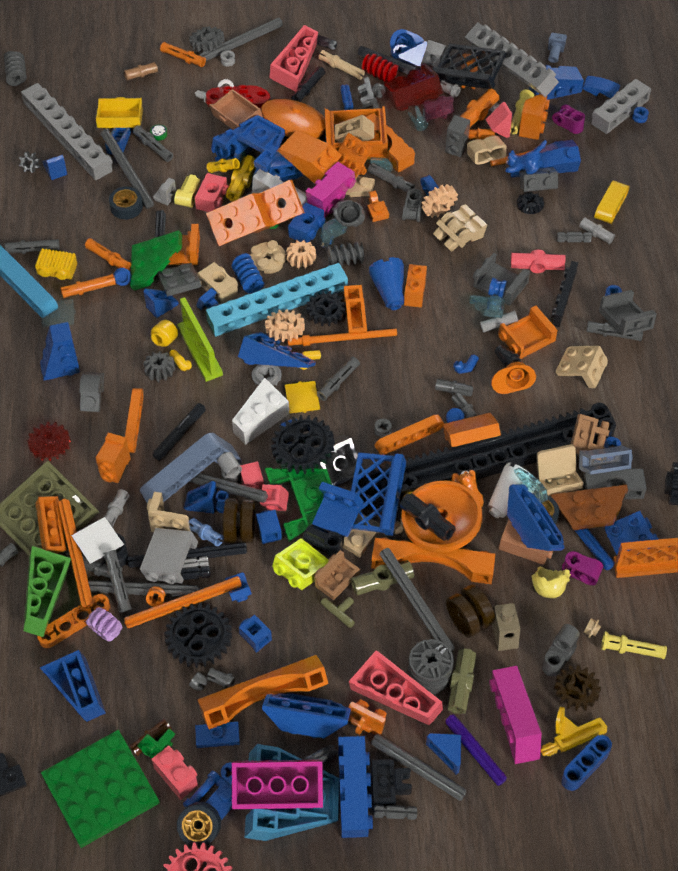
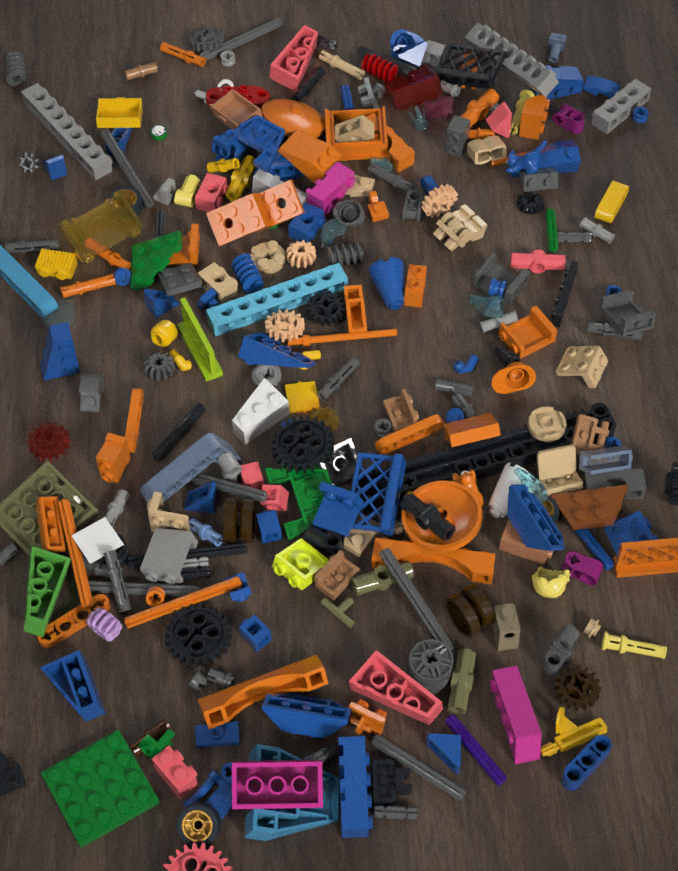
(101, 227): none -> clear yellow windscreen
(141, 133): dark grey pin -> none
(221, 496): blue pin -> none
(329, 416): none -> clear yellow gear
(354, 154): orange hinge -> none
(401, 411): none -> medium nougat bracket
(547, 424): none -> tan tile
(551, 230): none -> green axle

